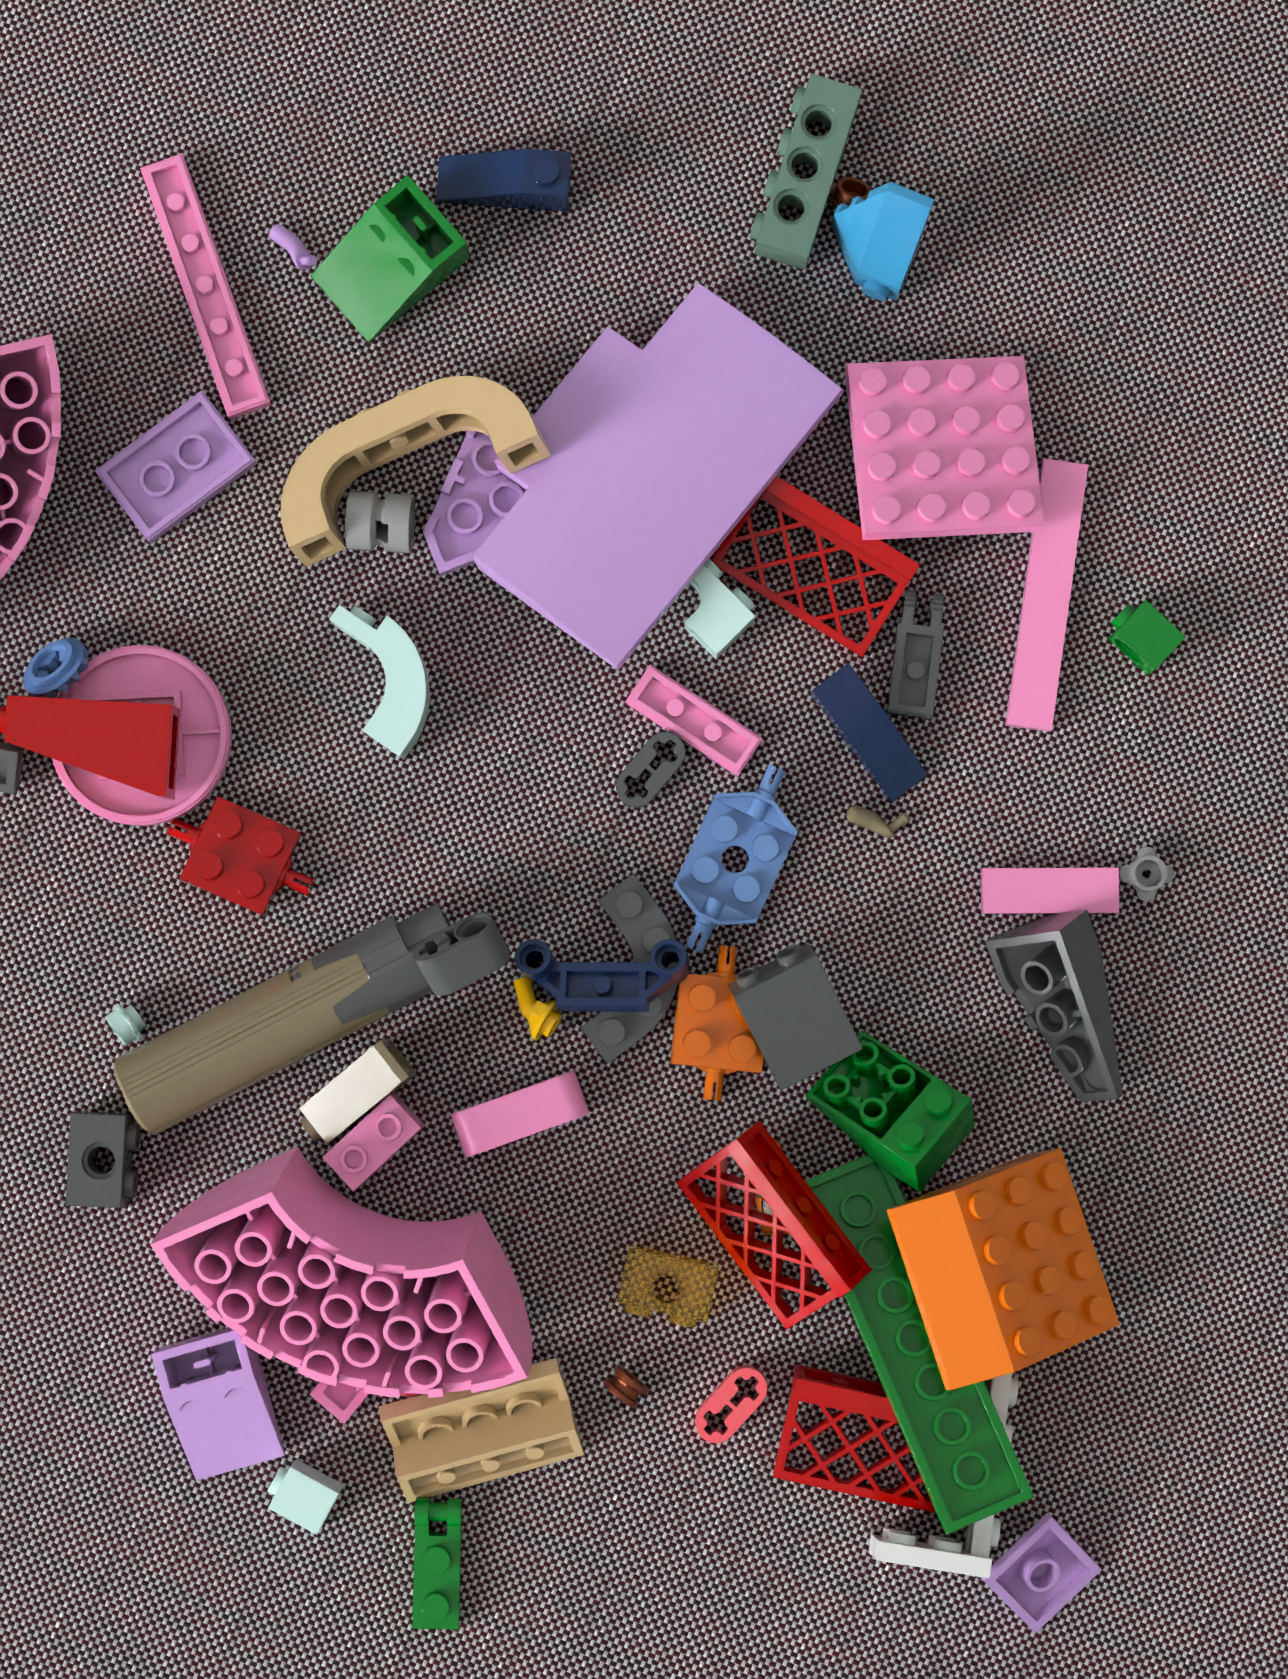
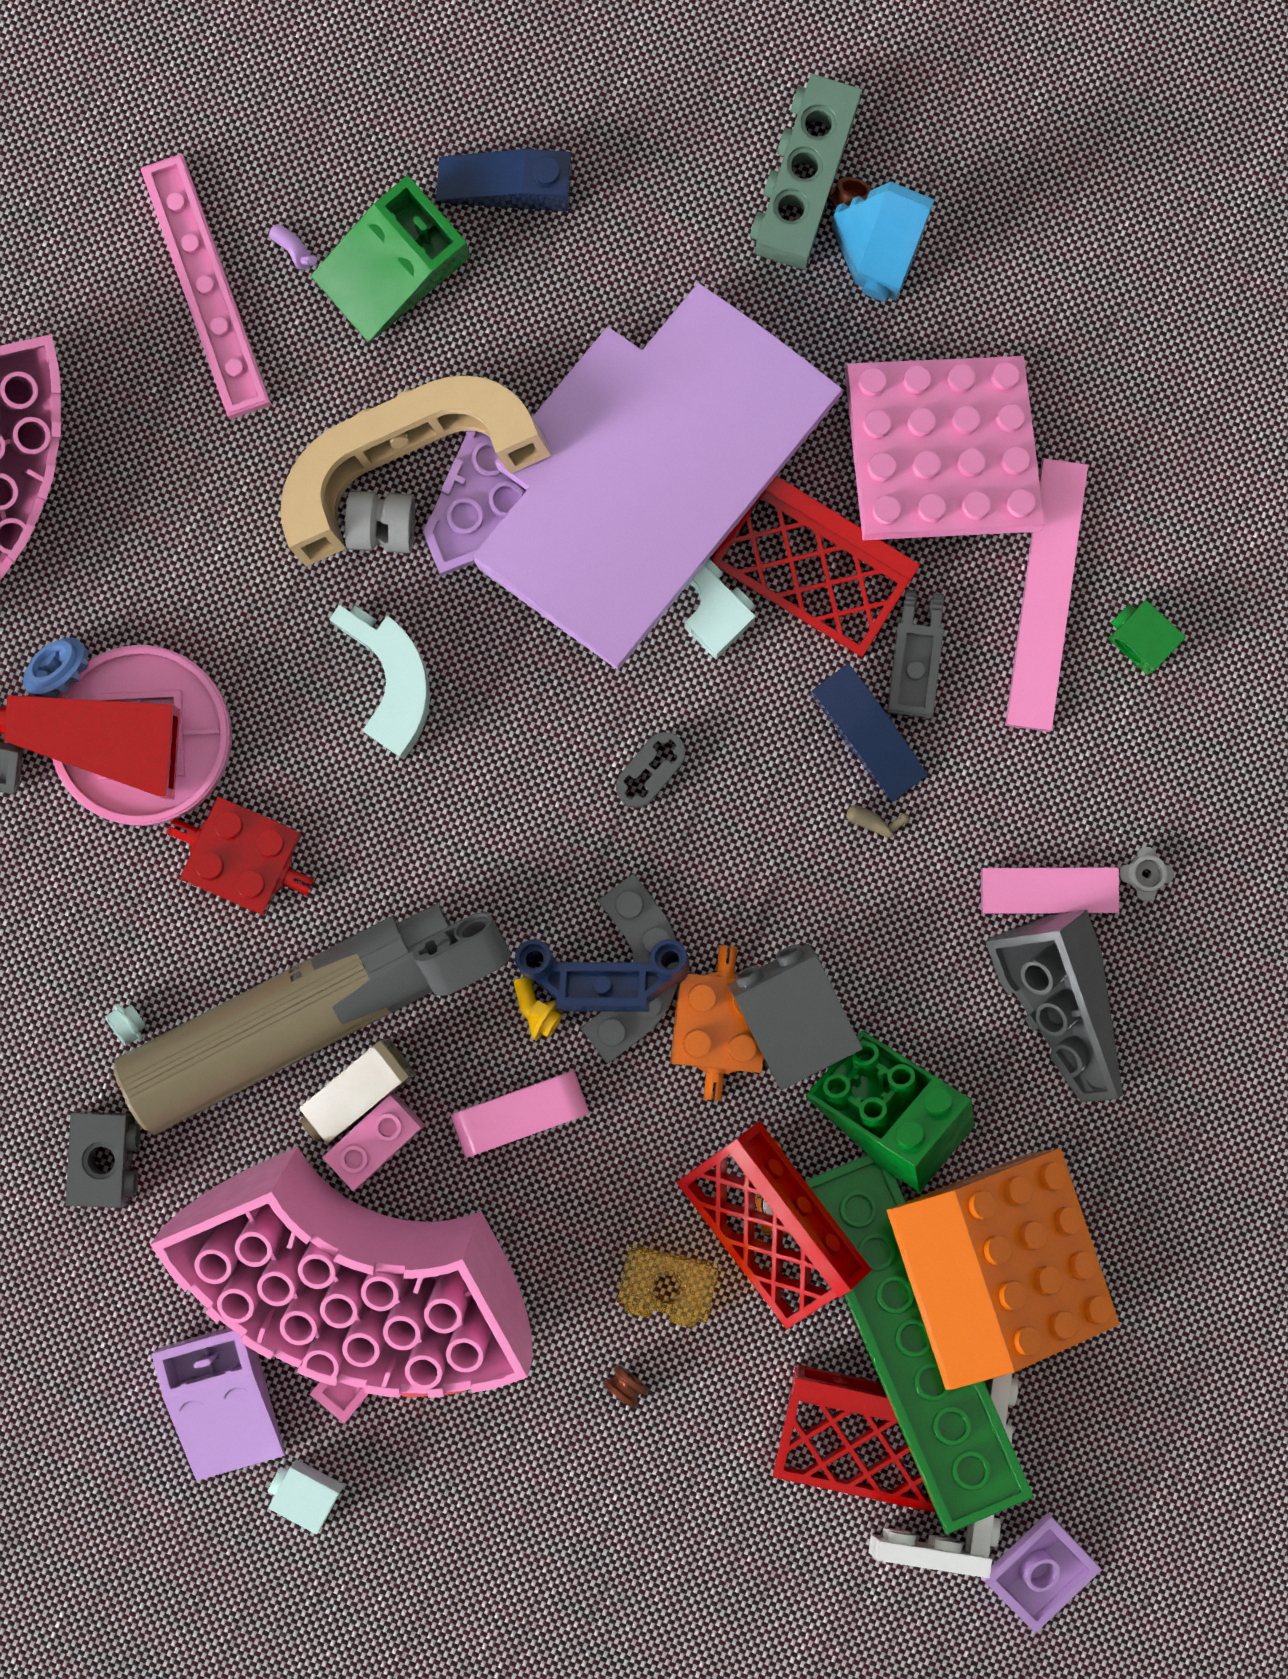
(176, 467): lavender tile -> none
(437, 1565): green plate -> none
(481, 1434): tan slope -> none
(694, 720): bright pink tile -> none
(739, 1411): coral beam -> none
(740, 821): medium blue plate -> none

